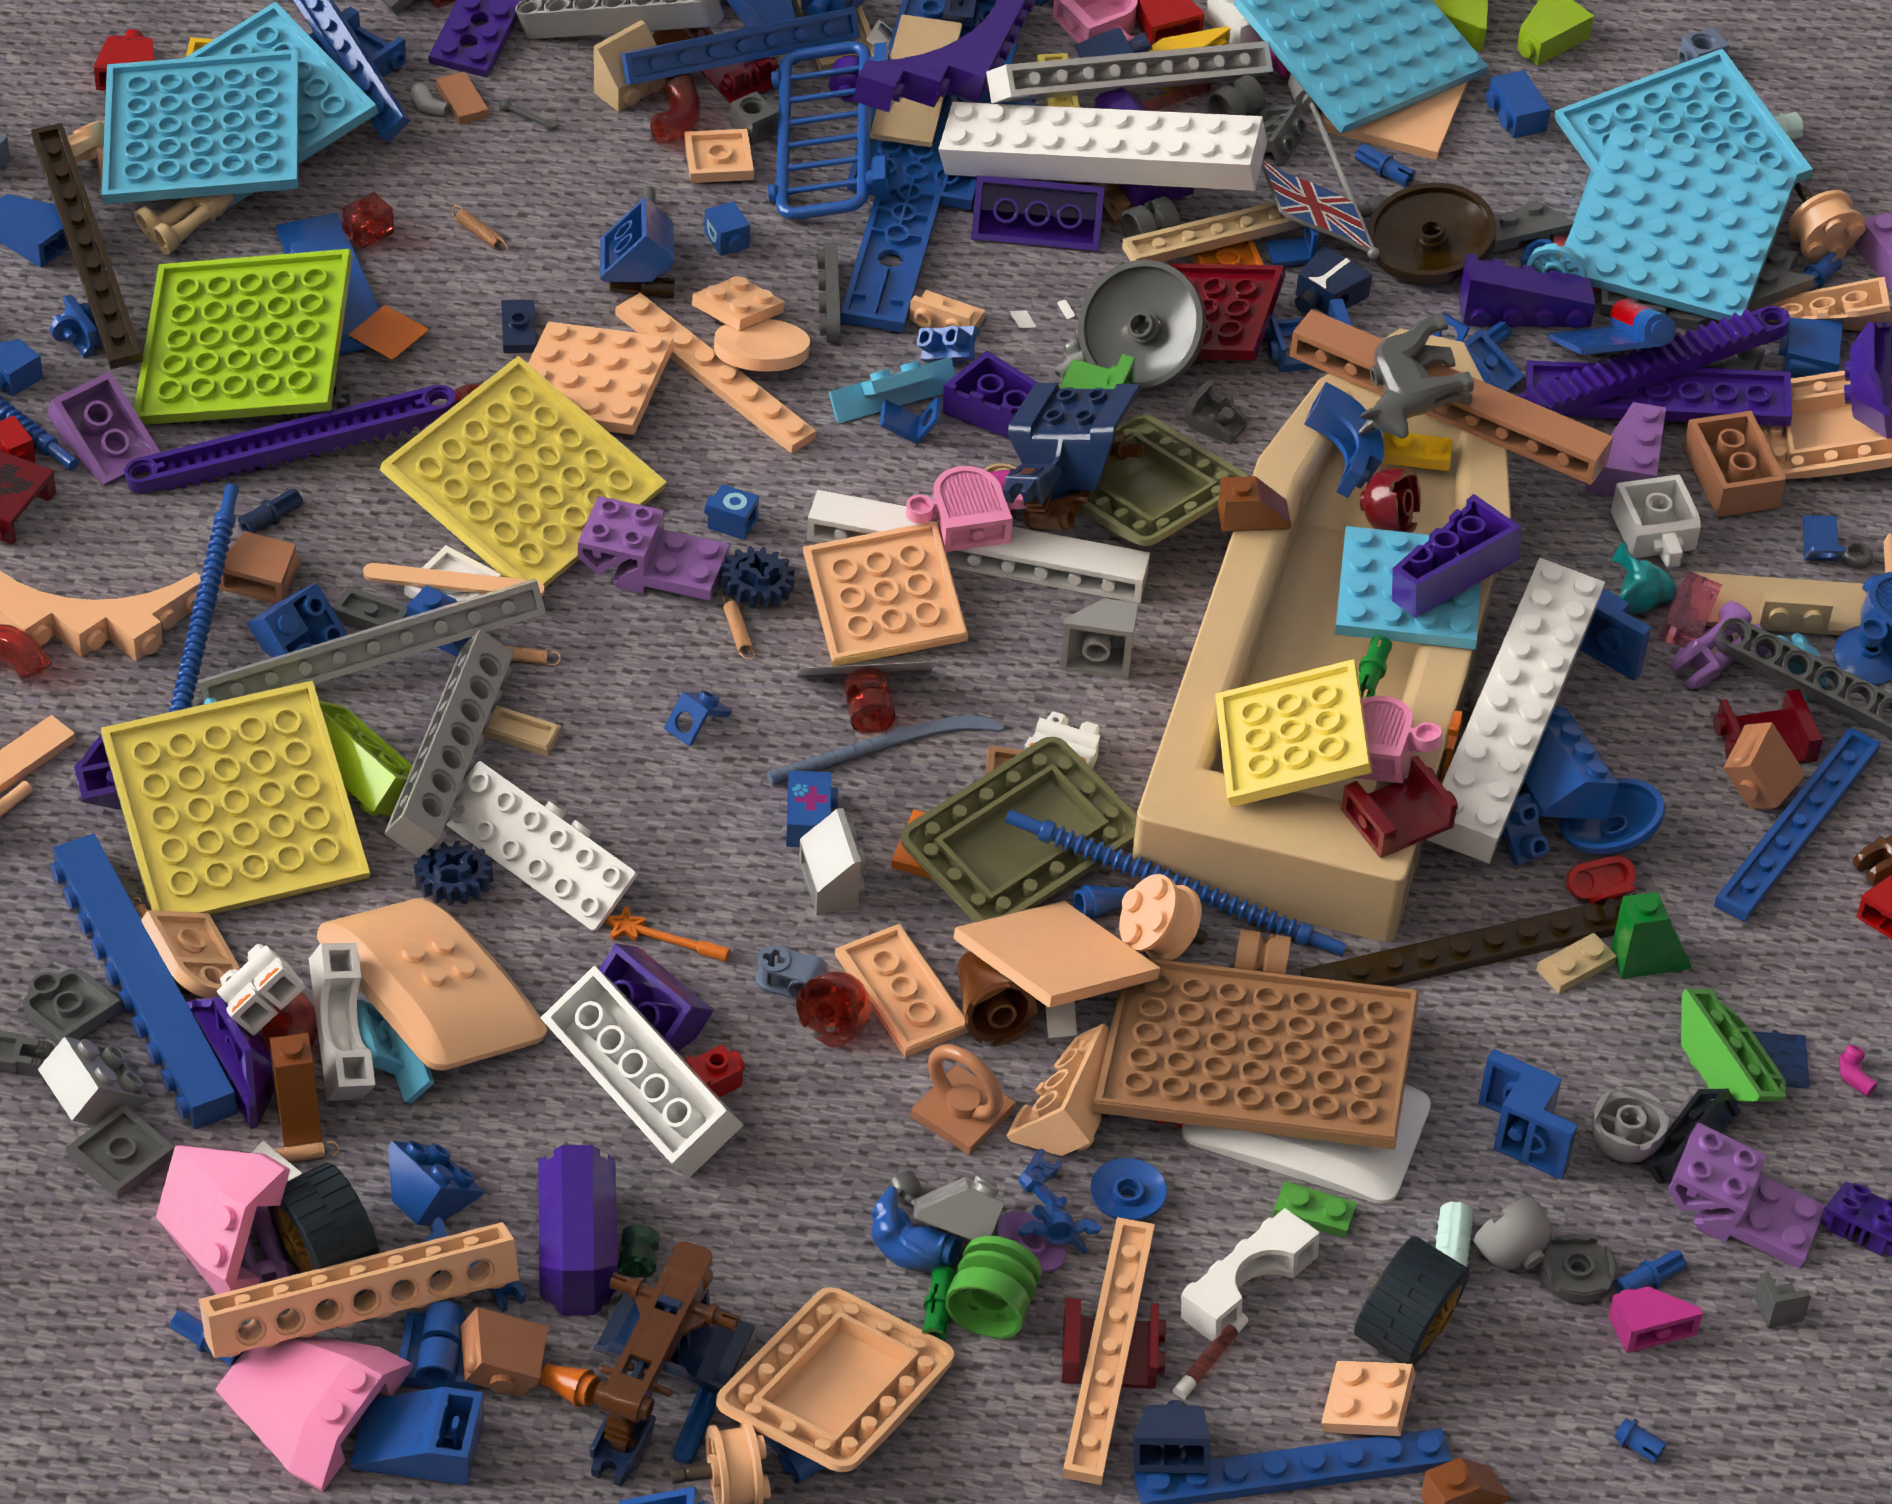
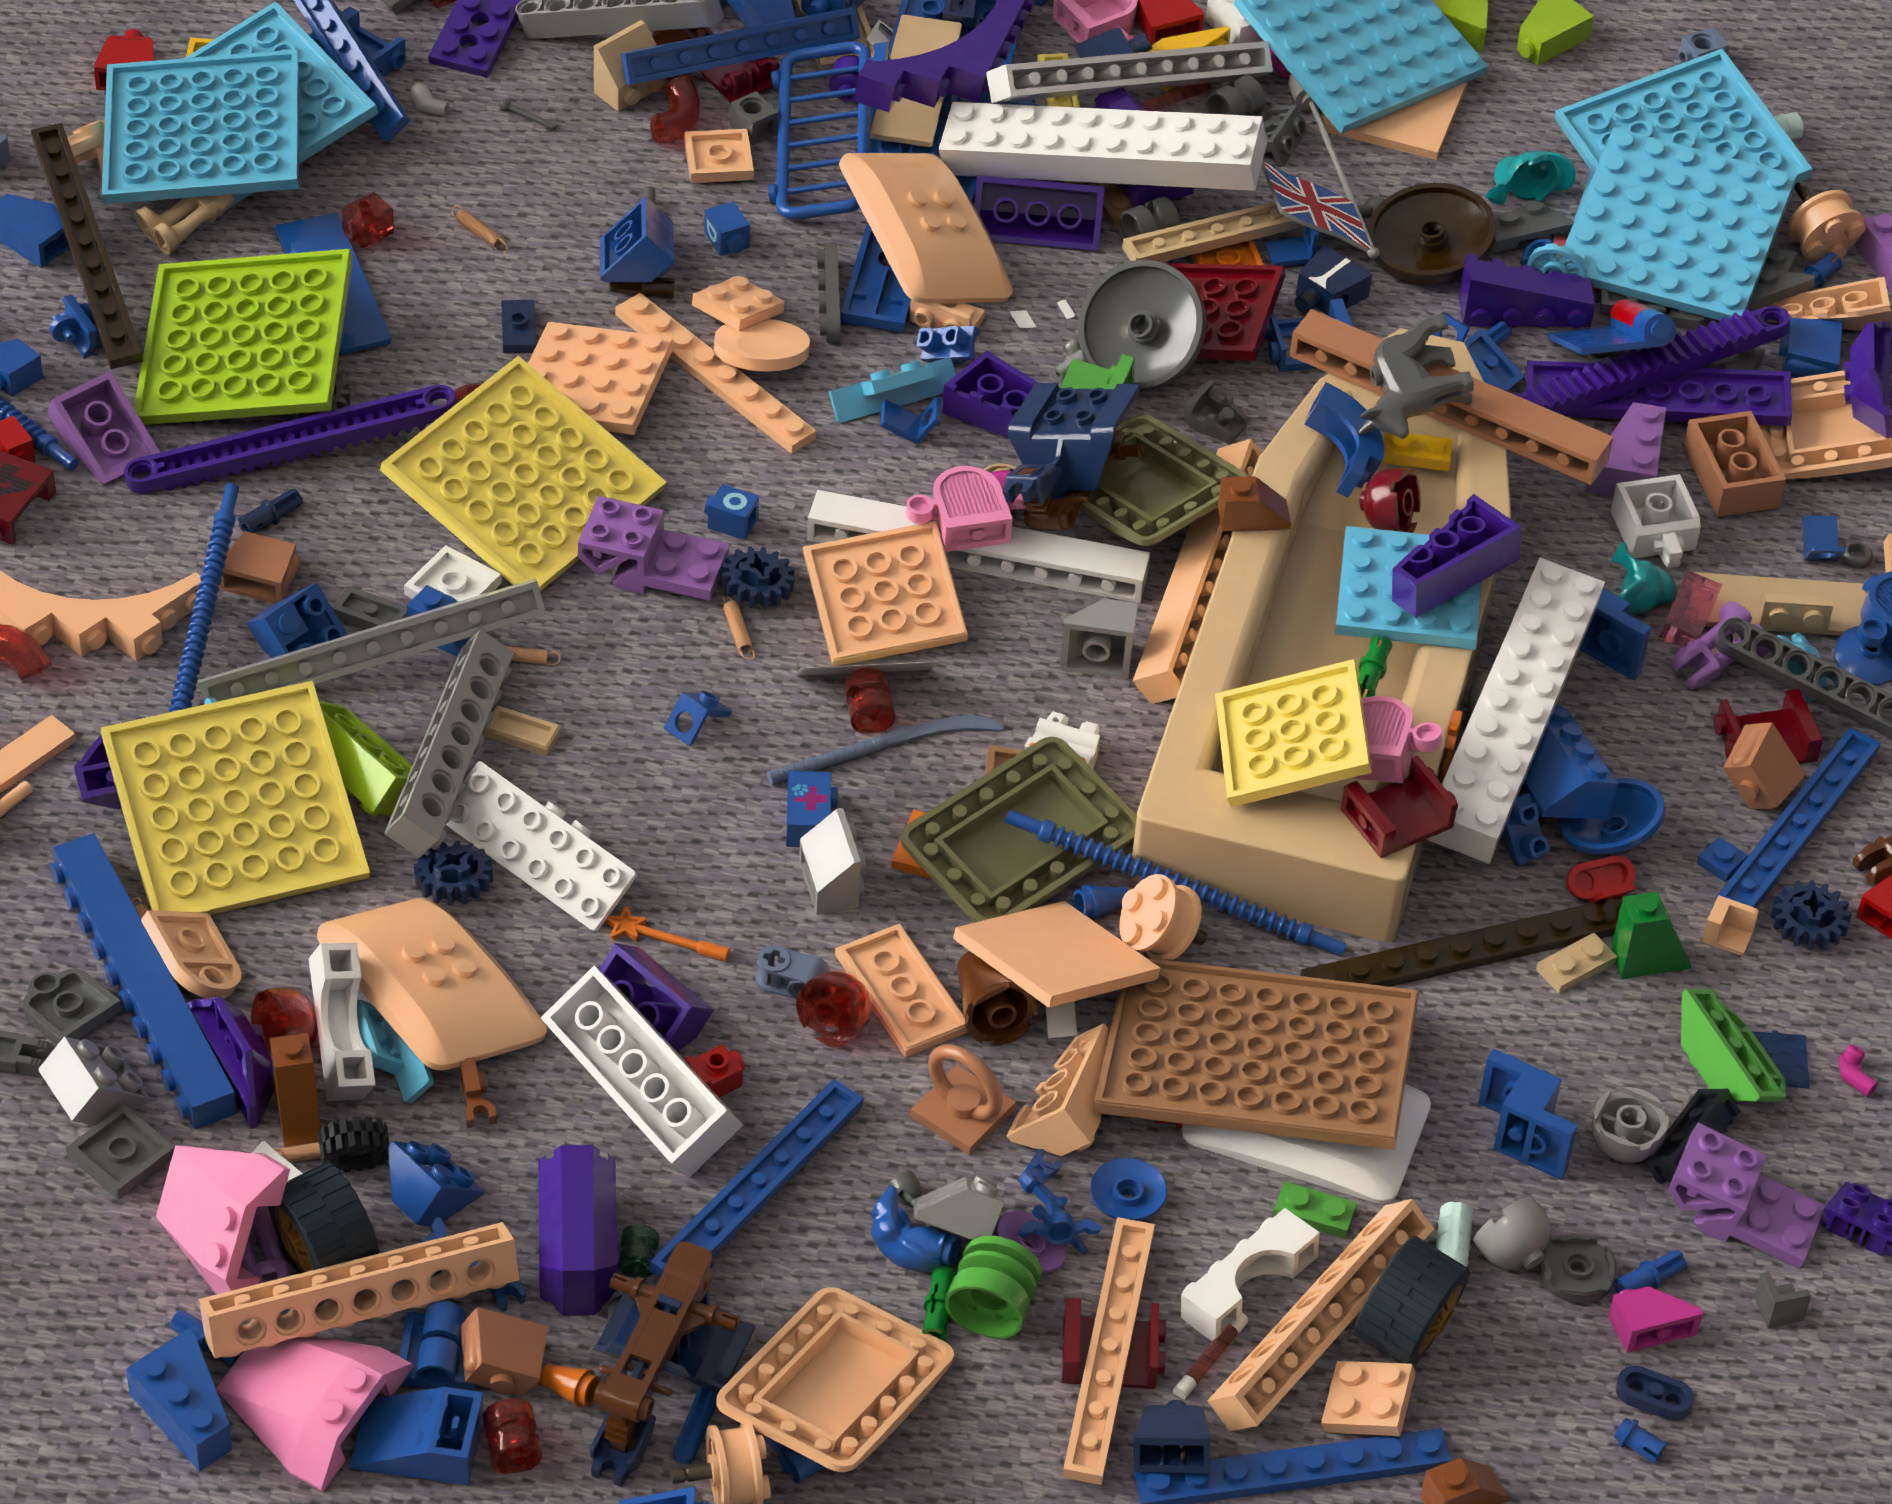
(182, 1399): none -> blue wedge
(258, 985): white hips -> none
(354, 1144): none -> black tyre
(388, 332): orange sticker -> none
(438, 578): light nougat piece -> none
(462, 97): nougat tile -> none
(473, 1085): none -> dark orange plate
(512, 1436): none -> clear red wheel
(766, 1172): none -> blue plate
(927, 228): none -> light nougat wedge
(1188, 593): none -> light nougat brick
(1261, 953): medium nougat wheel -> none
(1316, 1318): none -> light nougat brick
(1385, 165): blue axle -> none
(1518, 104): blue brick -> none
(1529, 177): none -> teal piece
(1655, 1393): none -> dark blue plate
(1721, 859): none -> blue plate
(1730, 925): none -> light nougat panel
(1811, 915): none -> dark blue gear

